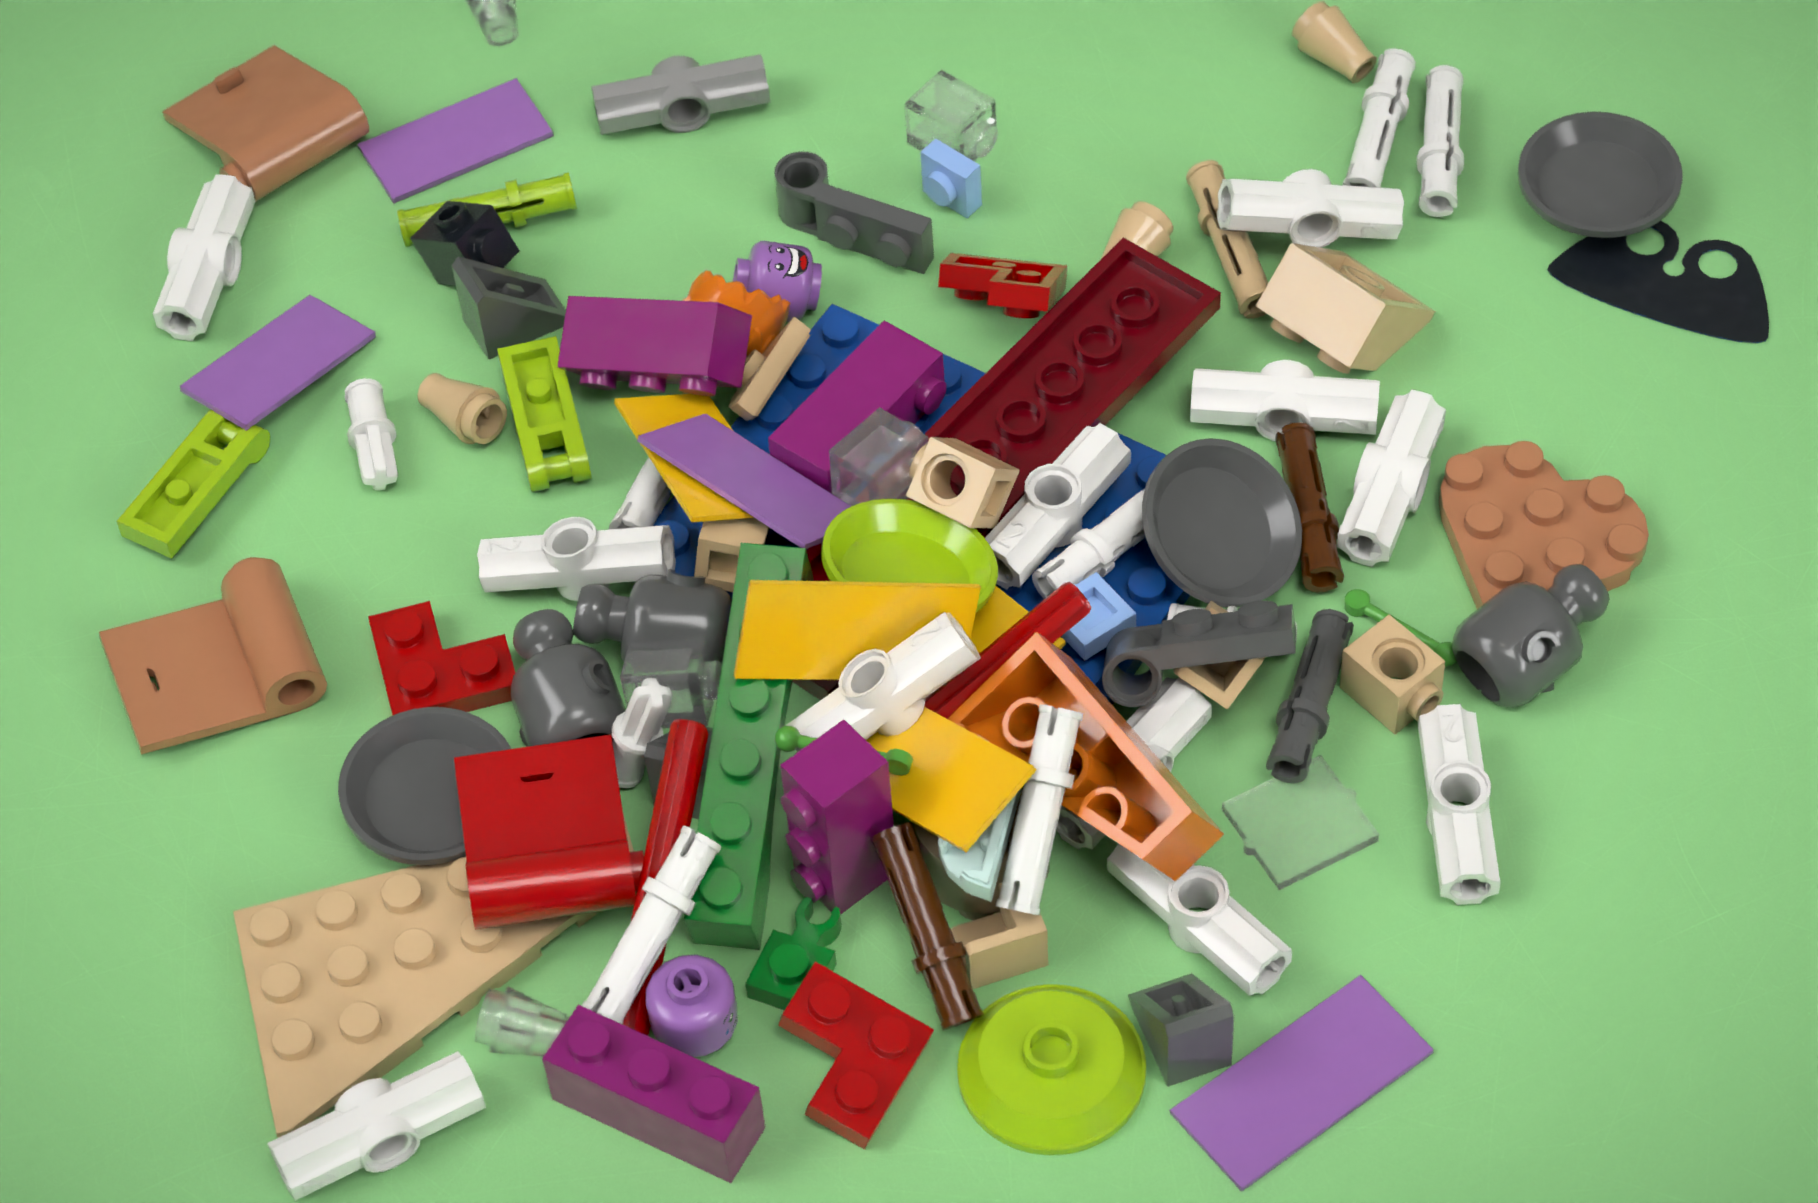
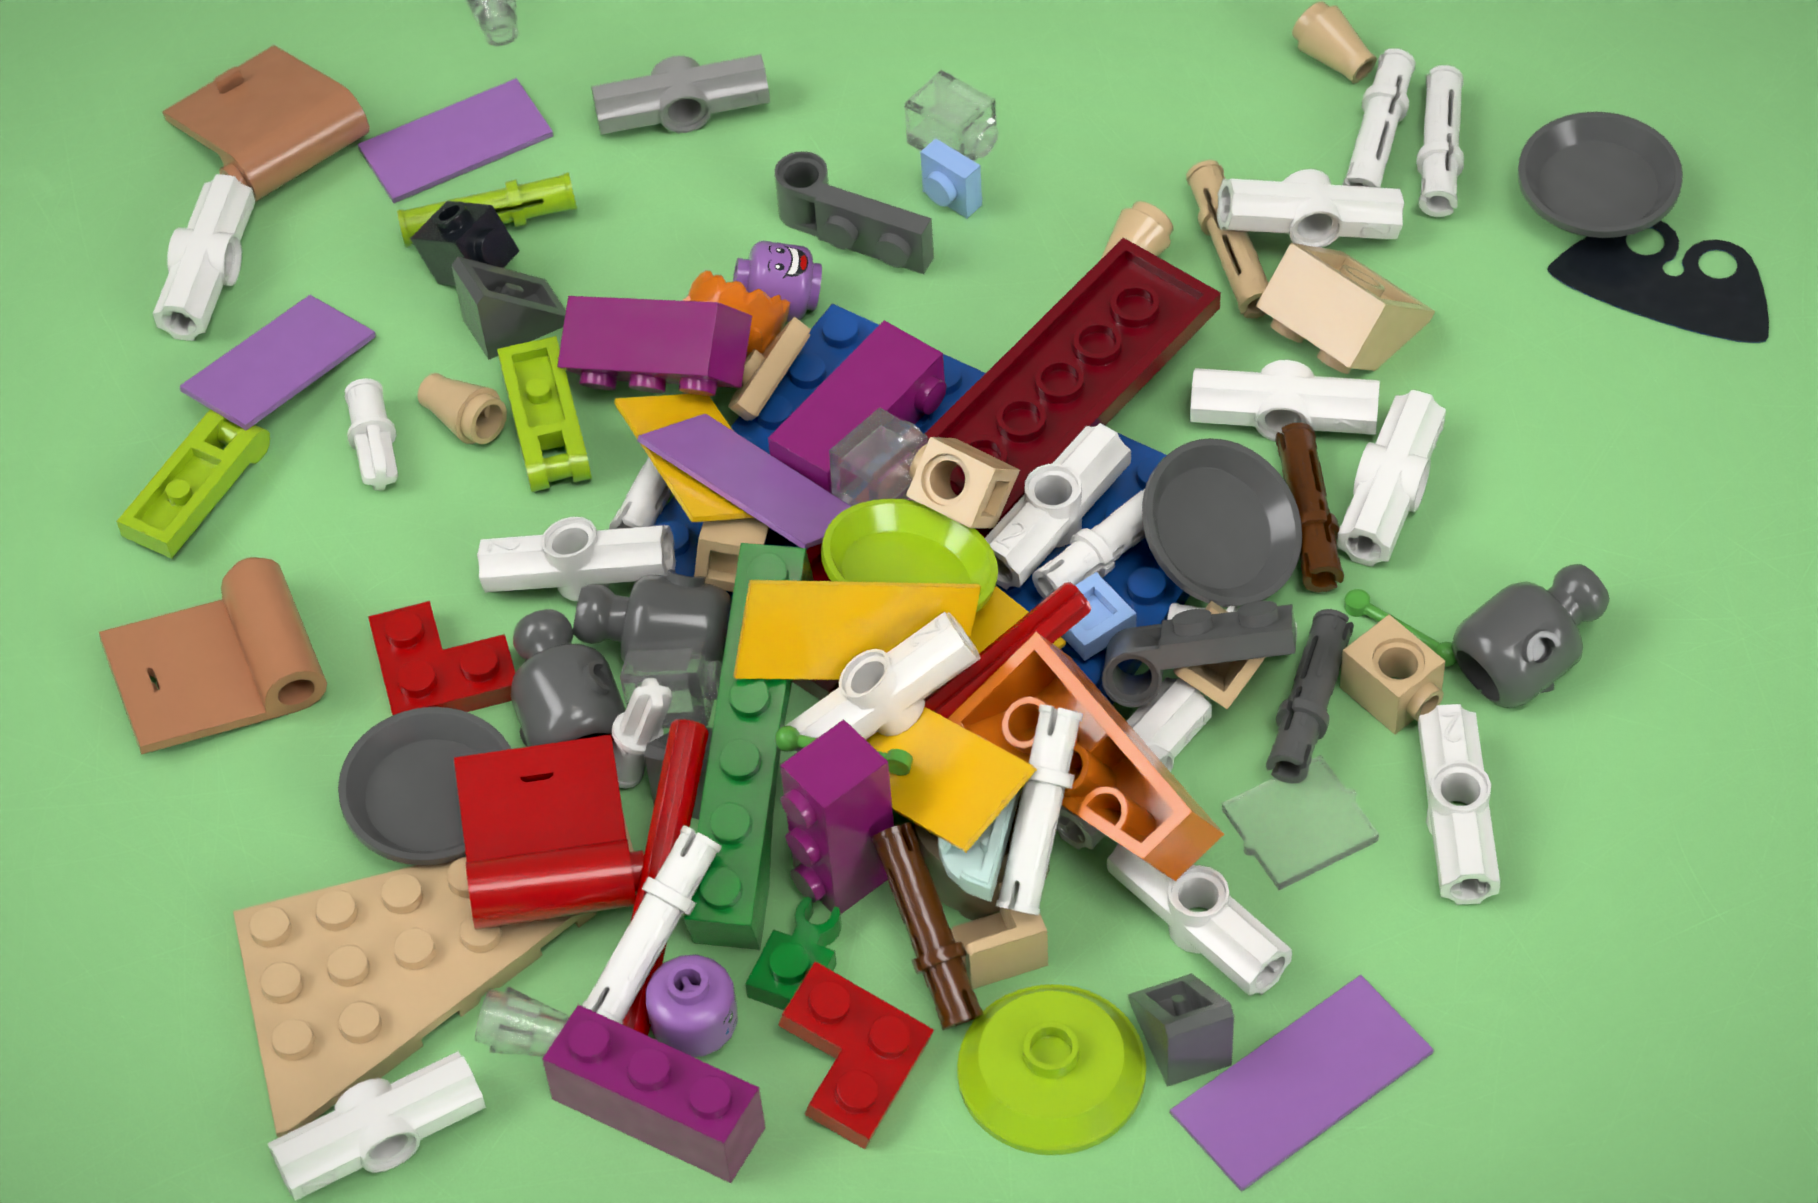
(1016, 285): red plate -> none
(1523, 523): nougat plate -> none

